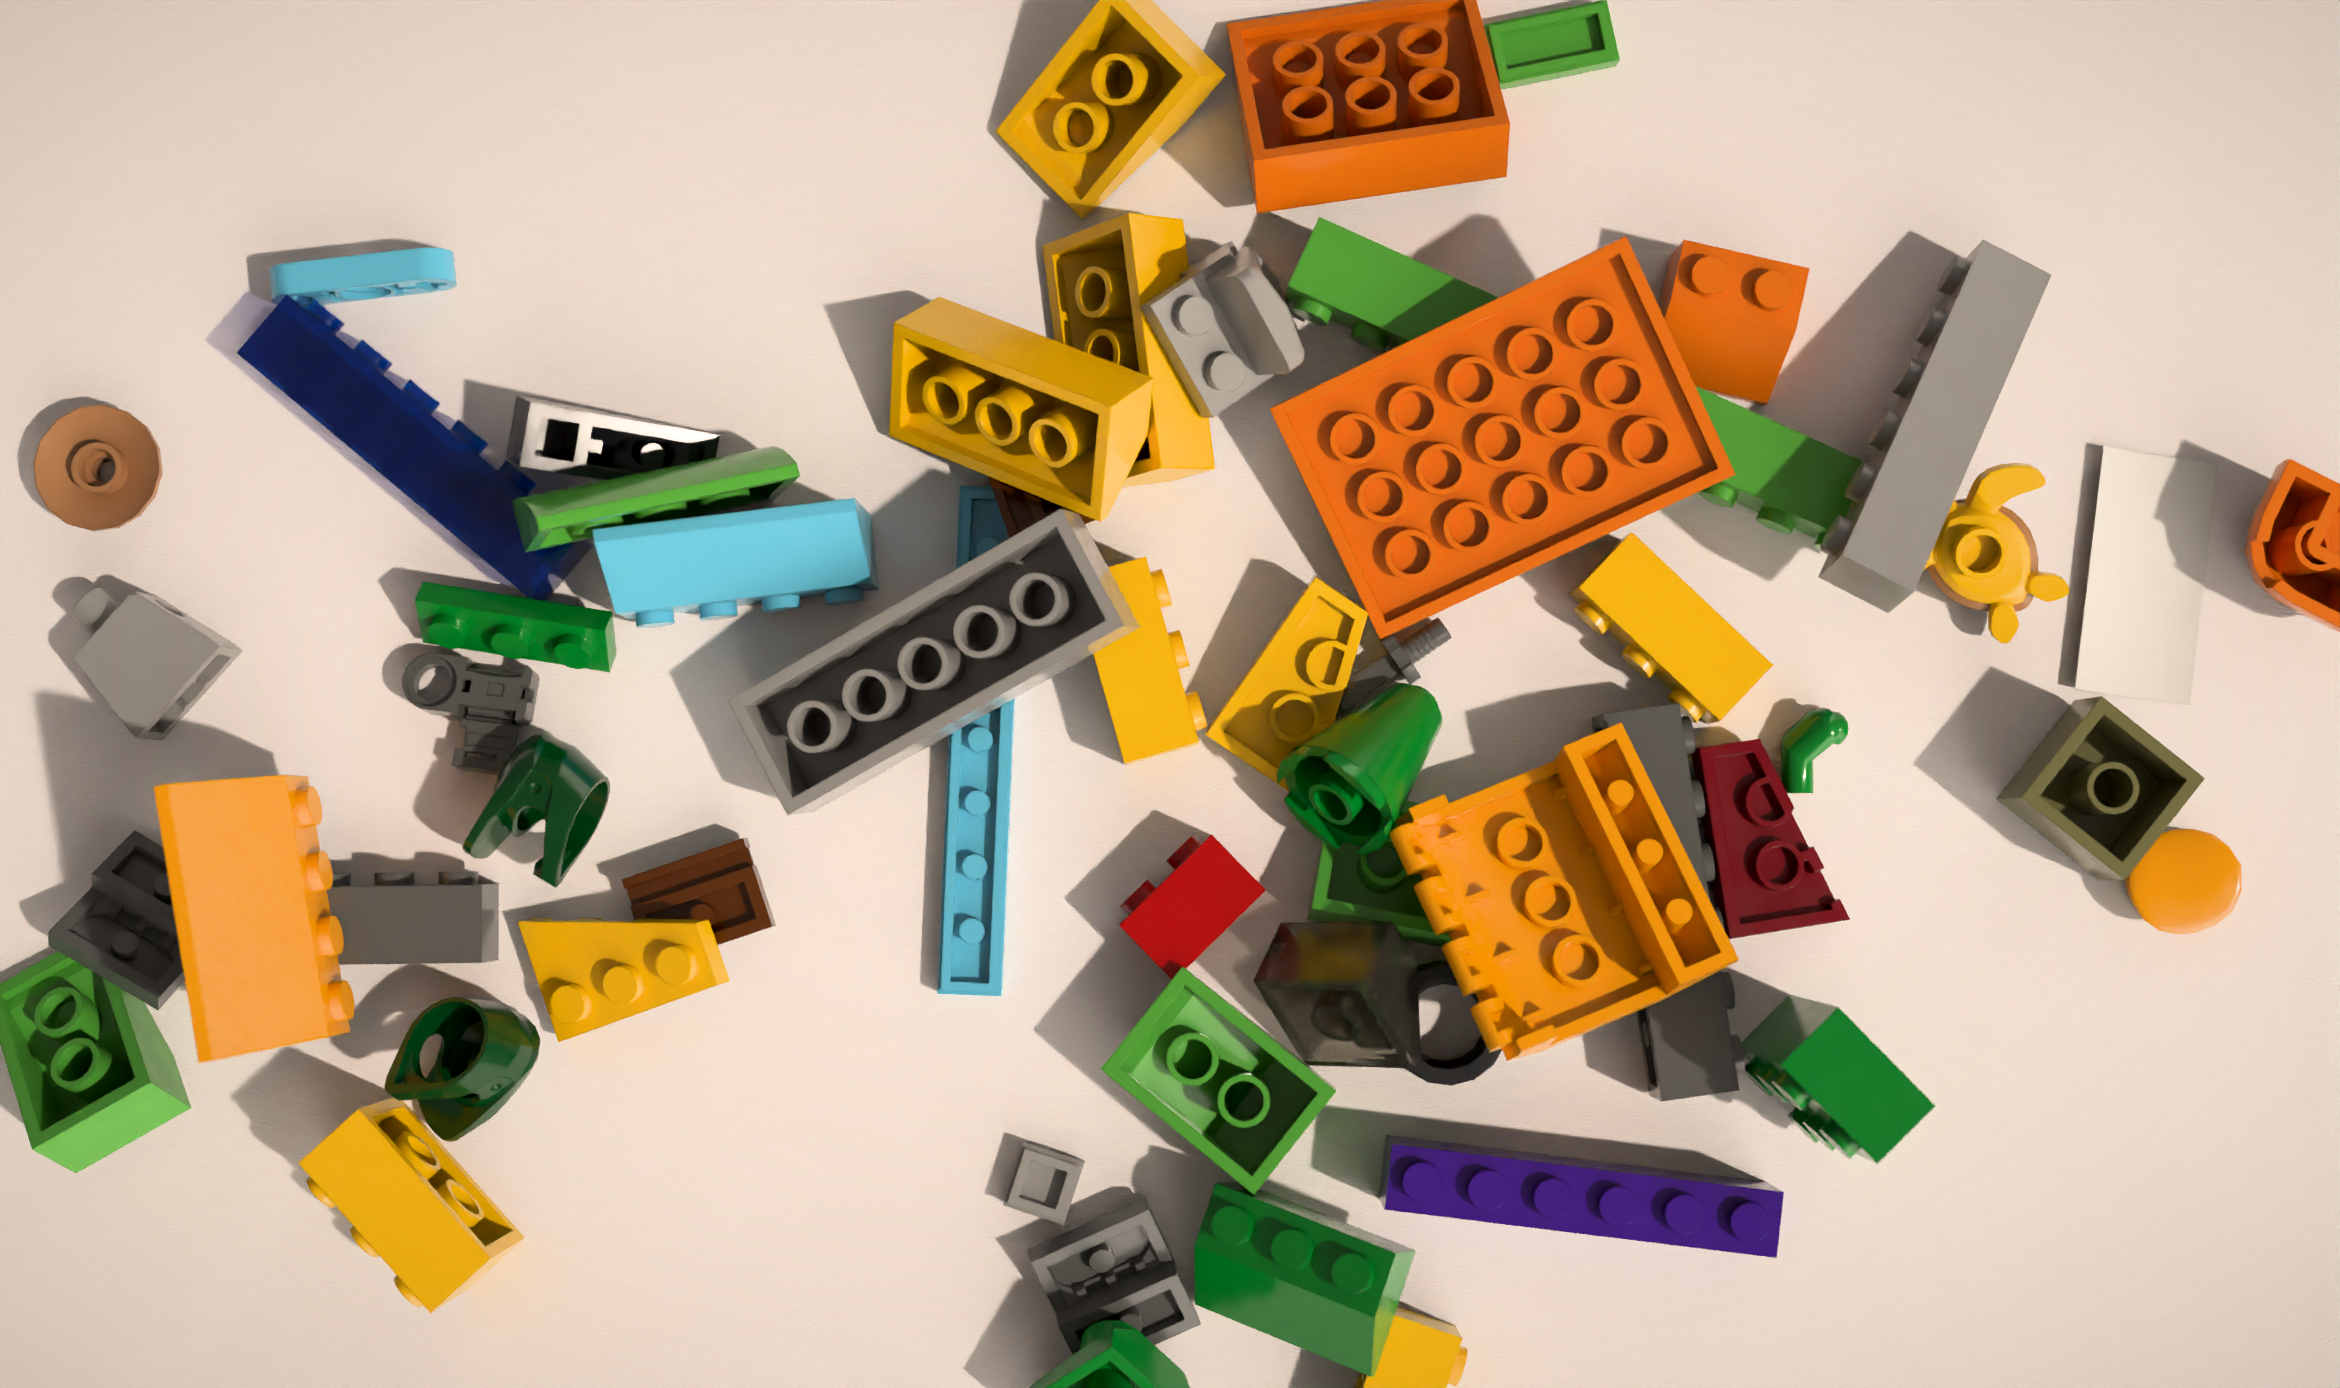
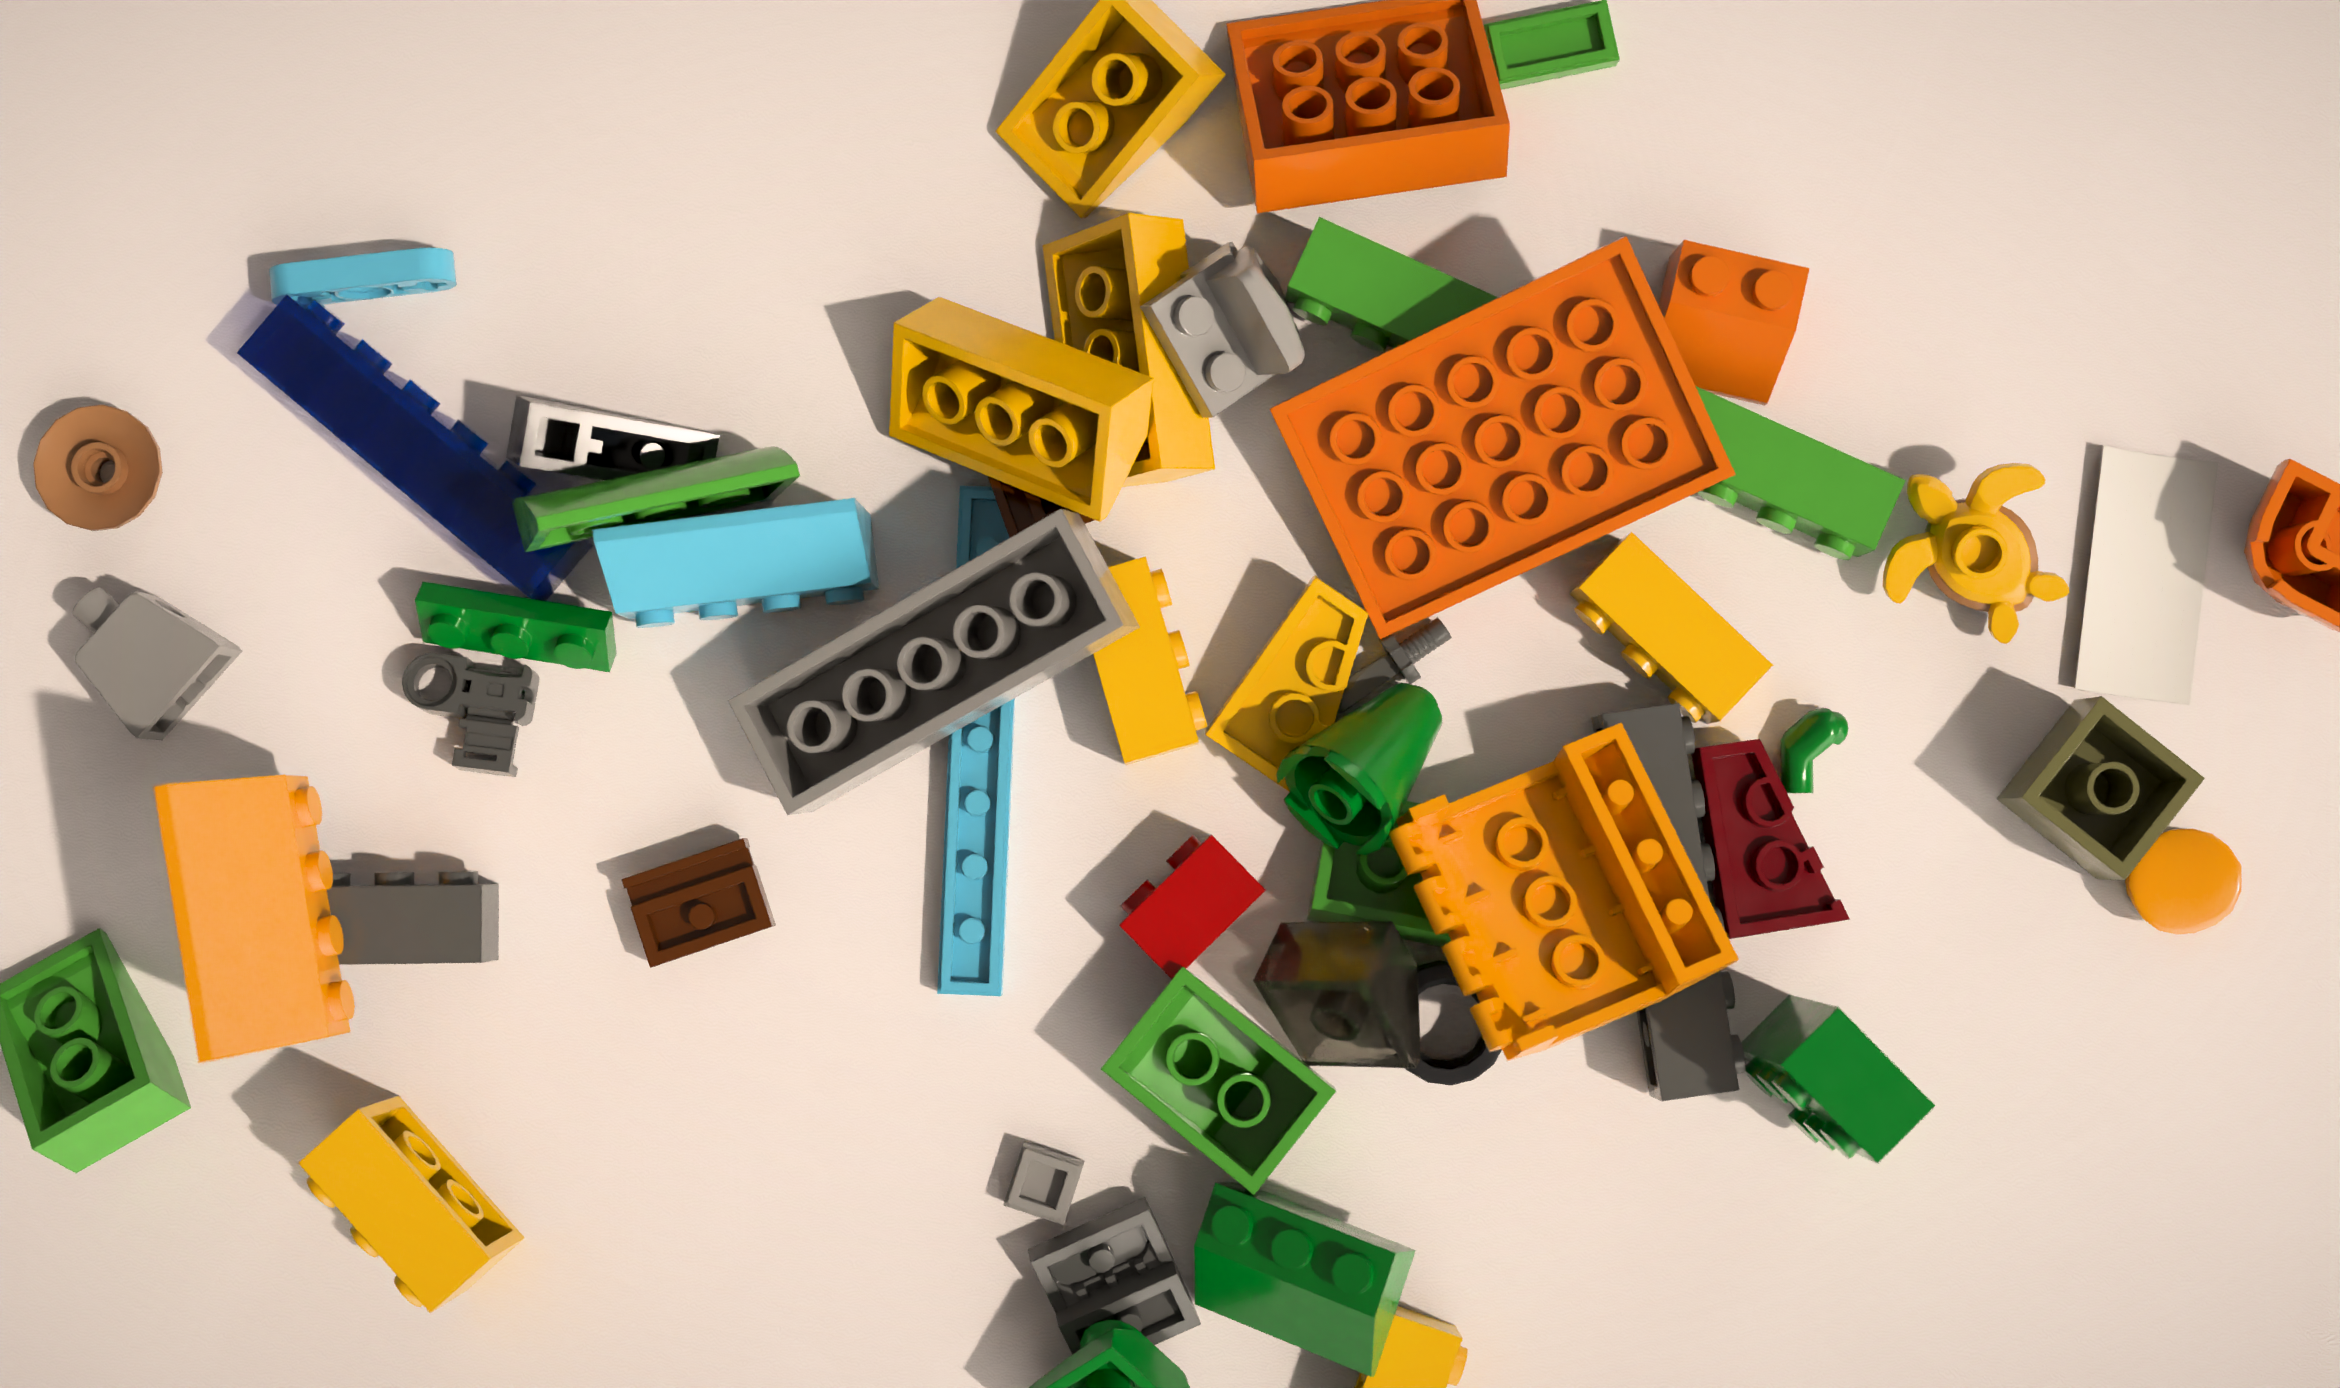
(127, 924): dark grey slope -> none
(478, 1067): dark green helmet -> none
(539, 783): dark green helmet -> none
(616, 969): yellow wing -> none
(1581, 1196): dark purple brick -> none
(1933, 427): light grey brick -> none

